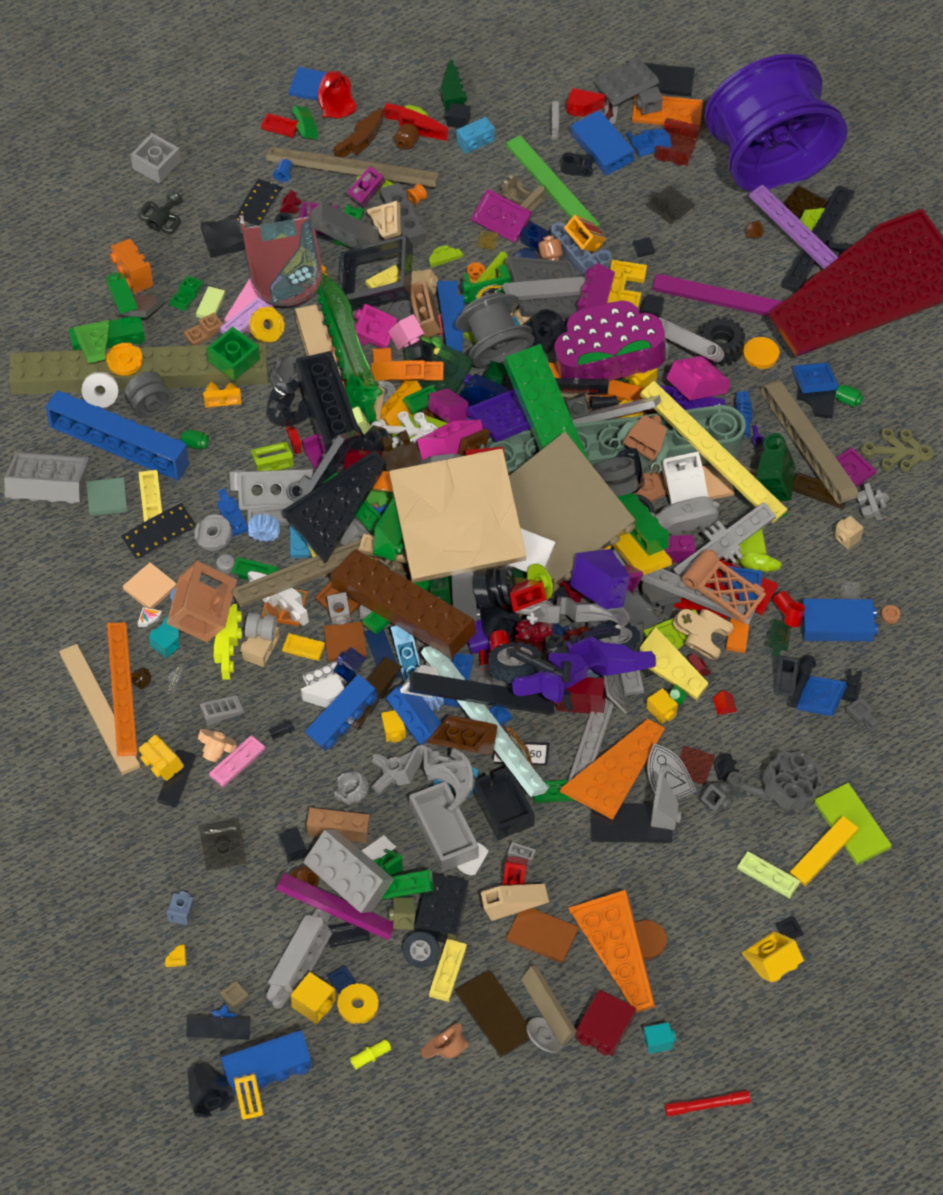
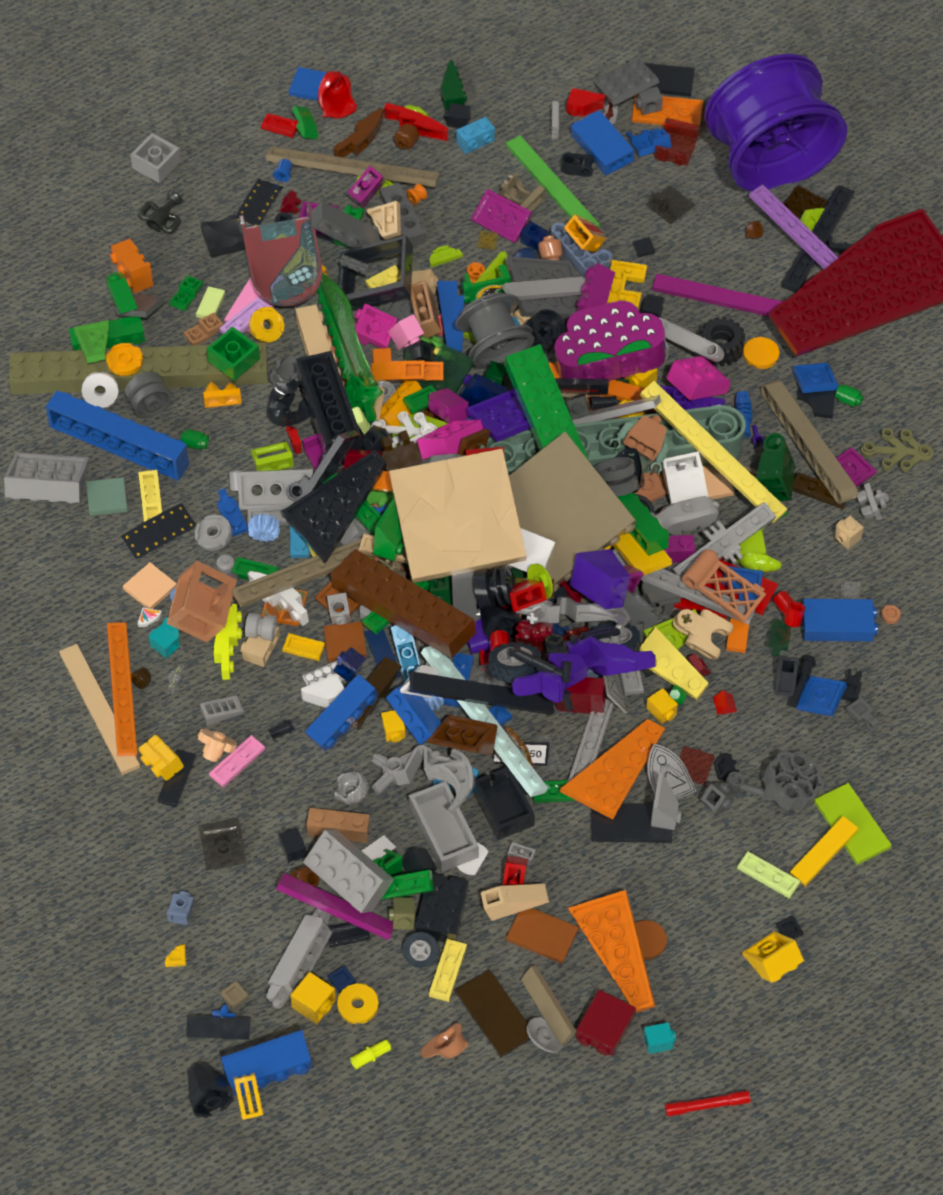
(354, 264): none -> dark grey axle
(418, 860): none -> black brick

